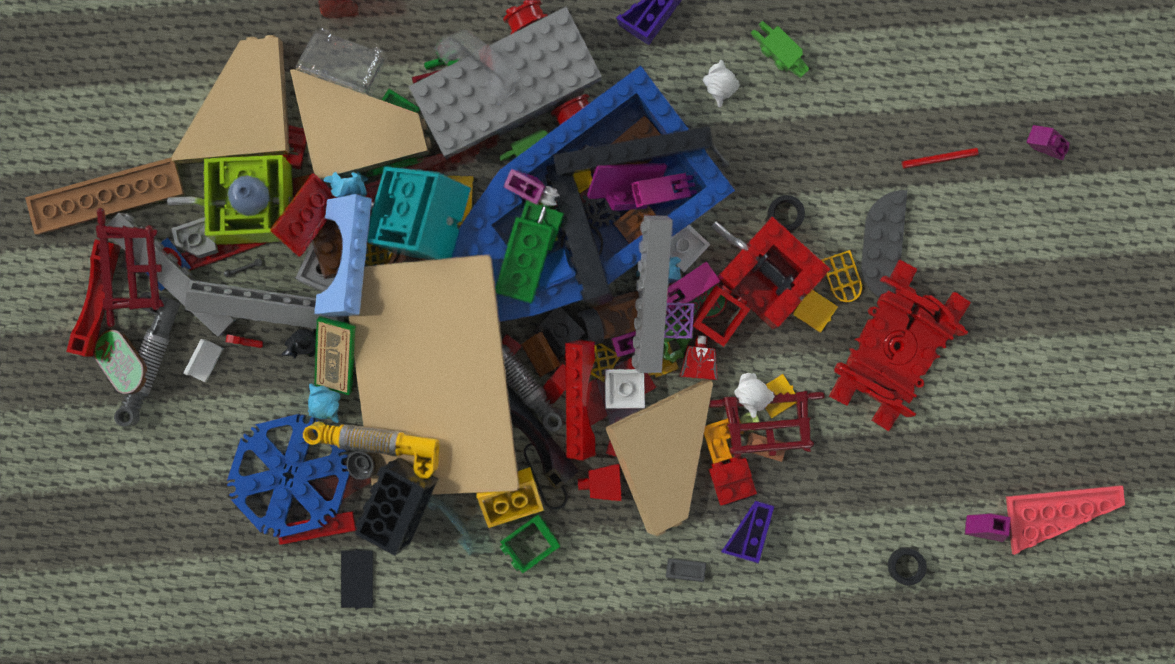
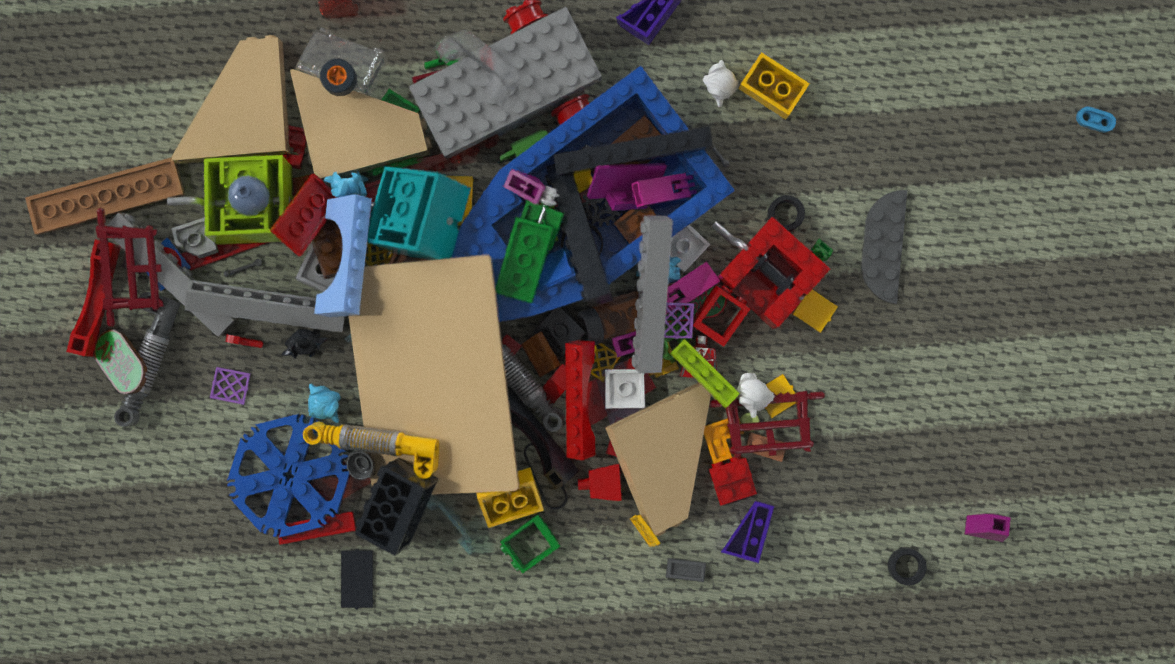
(203, 360): white panel -> none
(230, 385): none -> medium lavender window
(333, 72): none -> black wheel
(334, 355): tile -> none
(644, 530): none -> yellow window
(705, 373): none -> lime plate
(773, 86): none -> yellow brick
(781, 49): bright green hinge -> none
(821, 250): none -> green plate
(845, 269): yellow window -> none
(898, 369): red piece -> none
(940, 158): red piece -> none
(1048, 142): magenta slope -> none
(1053, 513): coral wing -> none
(1094, 120): none -> dark azure plate

